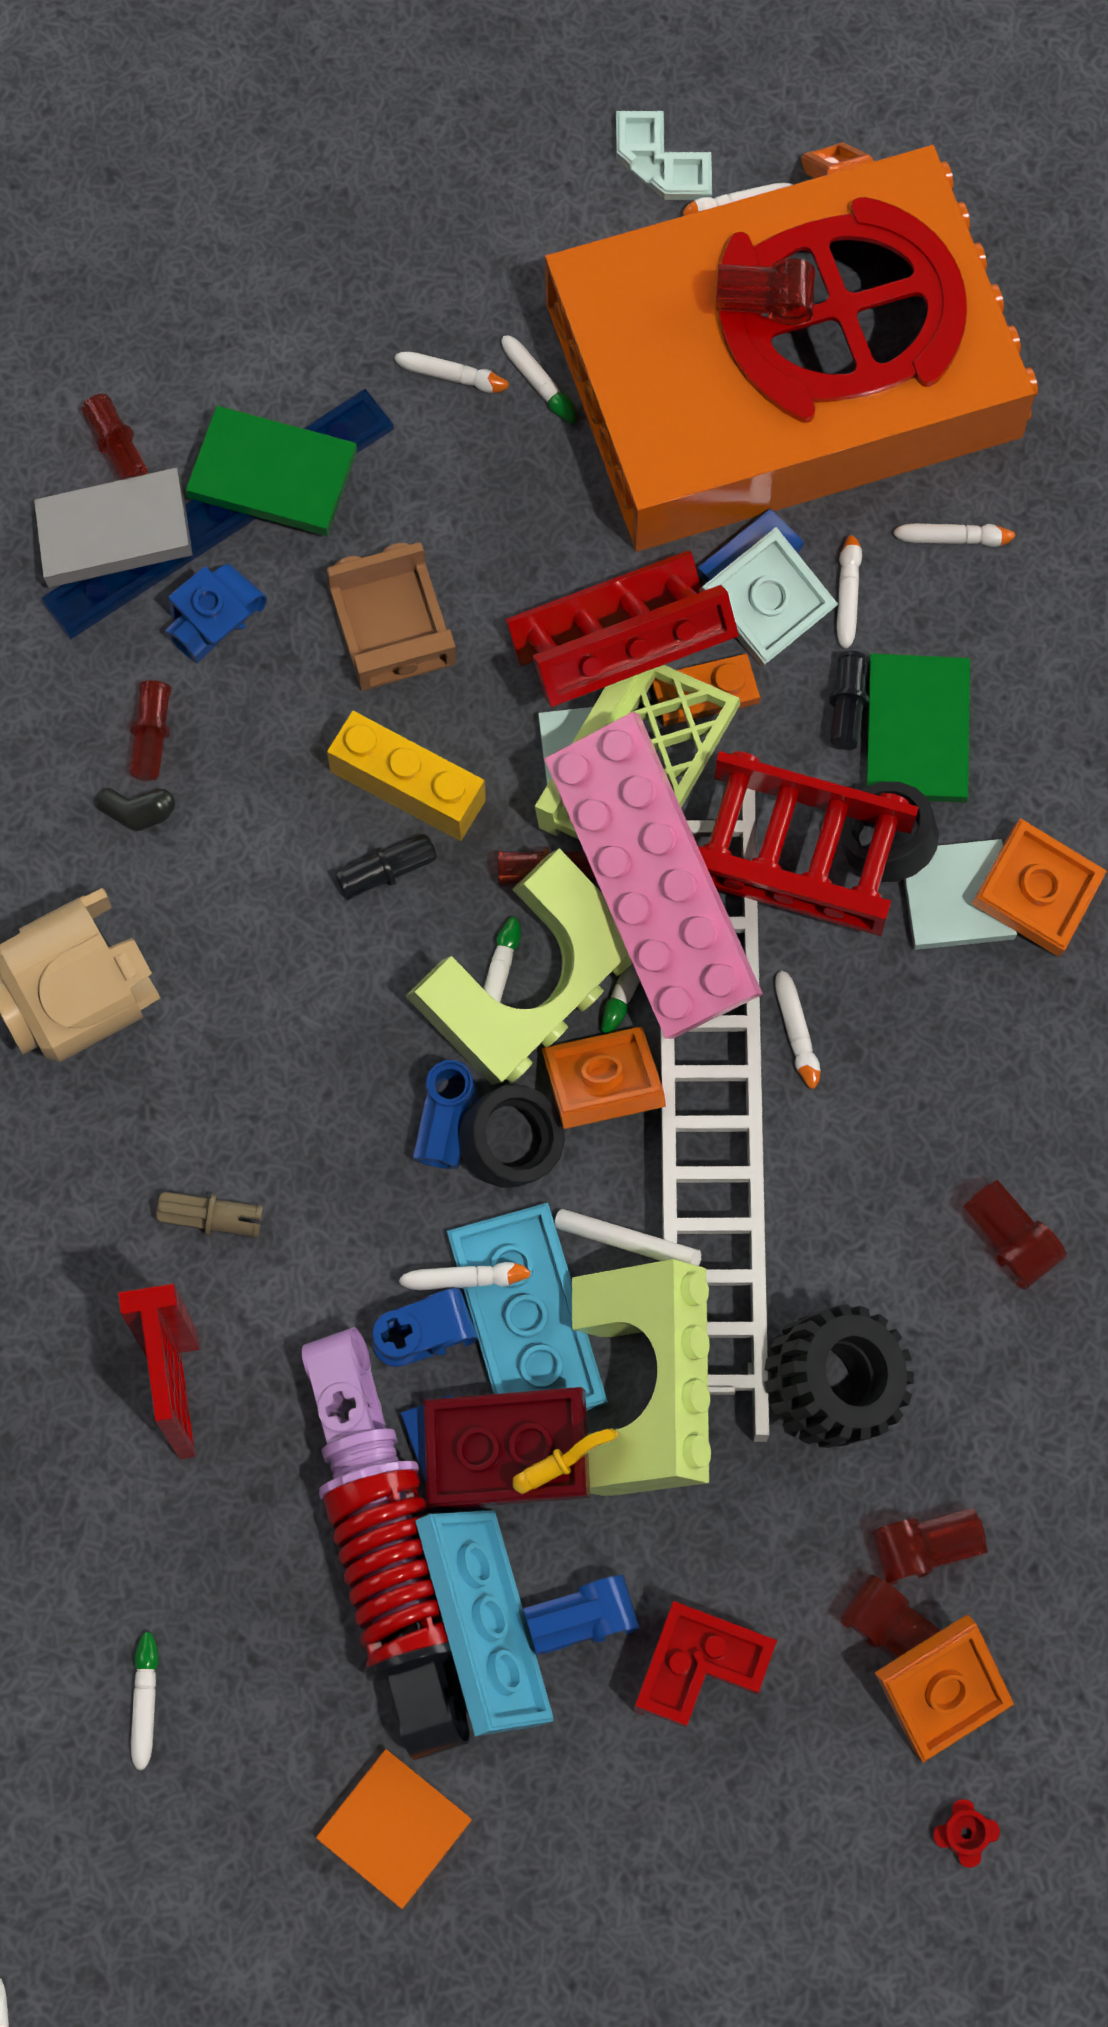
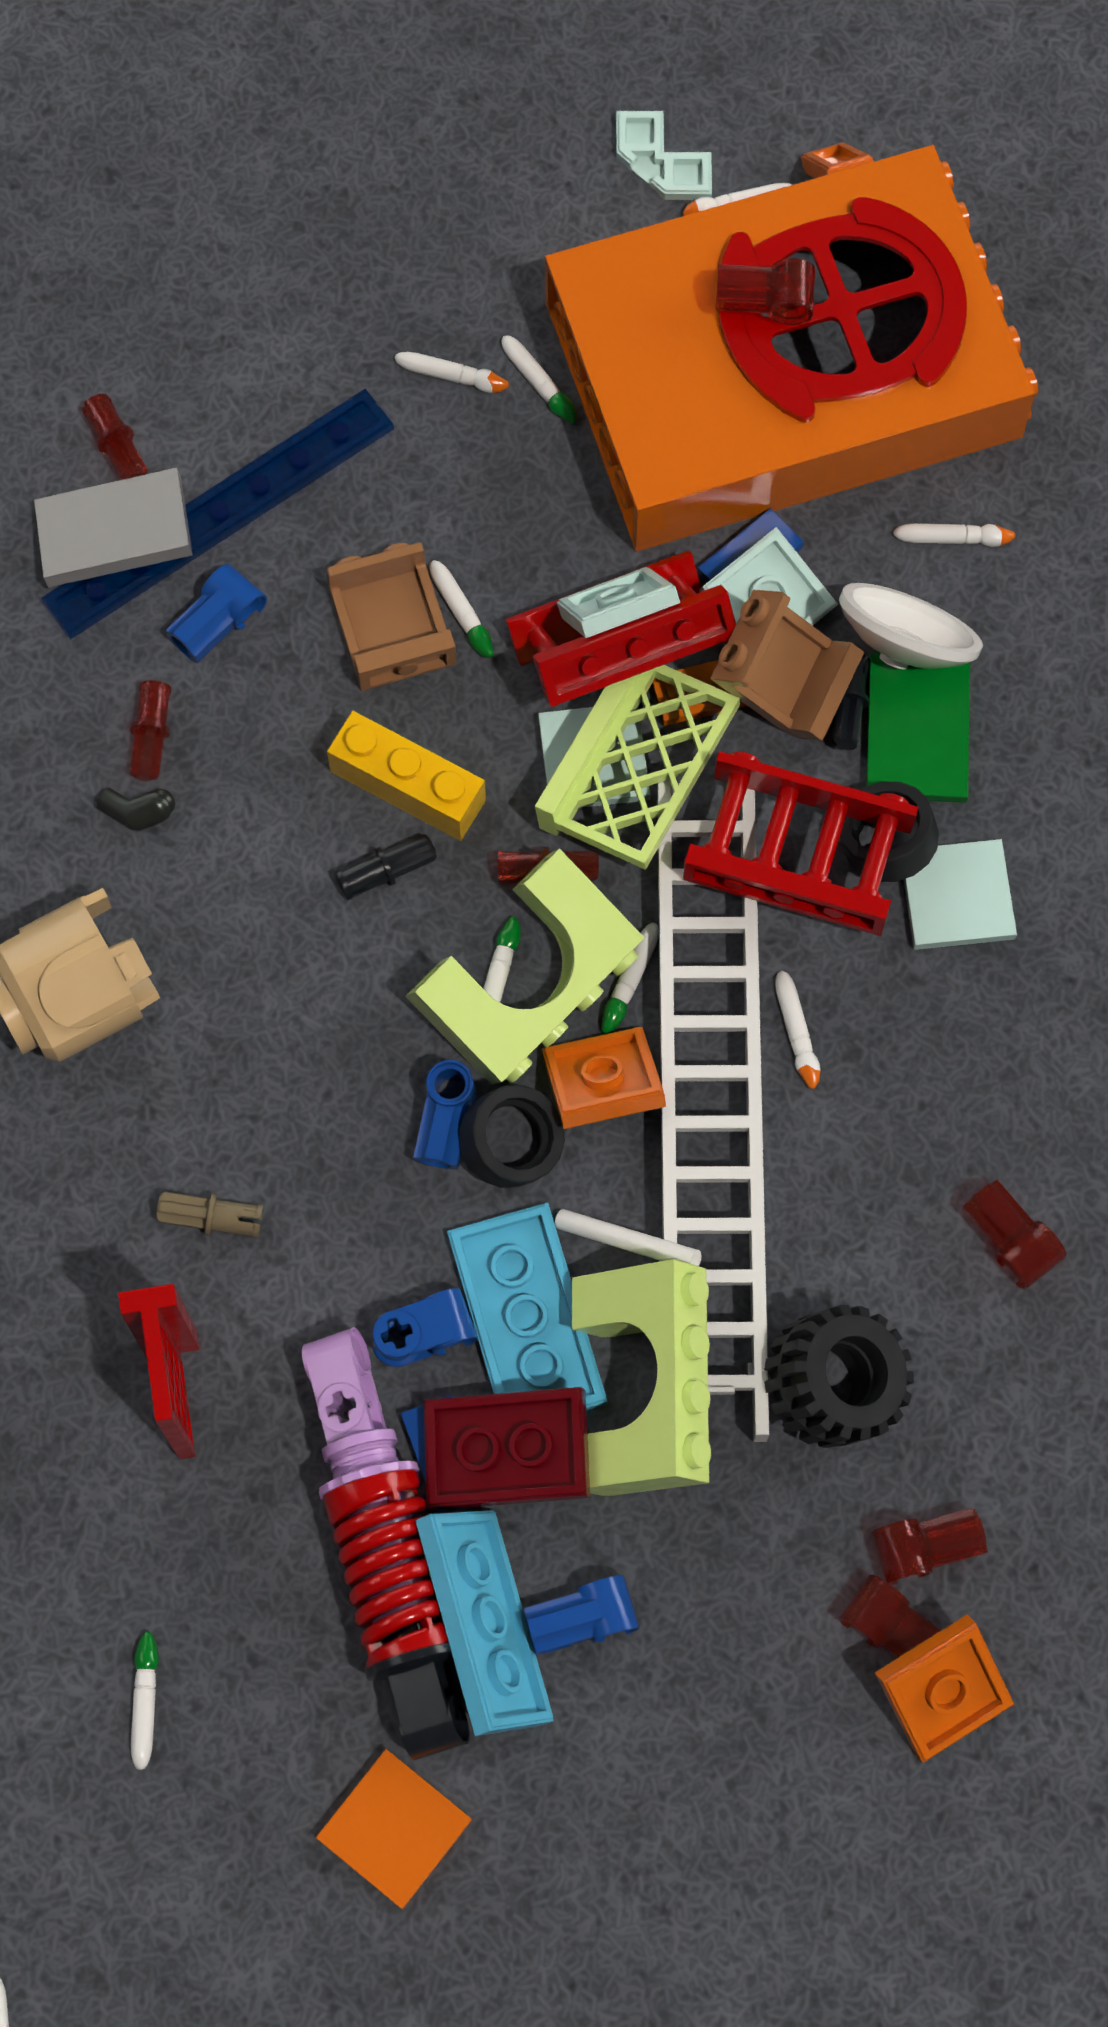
(208, 606): blue bracket -> none
(271, 470): green tile -> none
(459, 605): none -> white piece
(501, 1274): white piece -> none
(558, 1463): yellow piece -> none
(617, 602): none -> light aqua tile
(653, 876): bright pink plate -> none
(699, 1646): red panel -> none
(785, 666): none -> medium nougat panel
(850, 561): white piece -> none
(908, 628): none -> white dish
(982, 1830): red plate -> none
(1039, 887): orange tile -> none

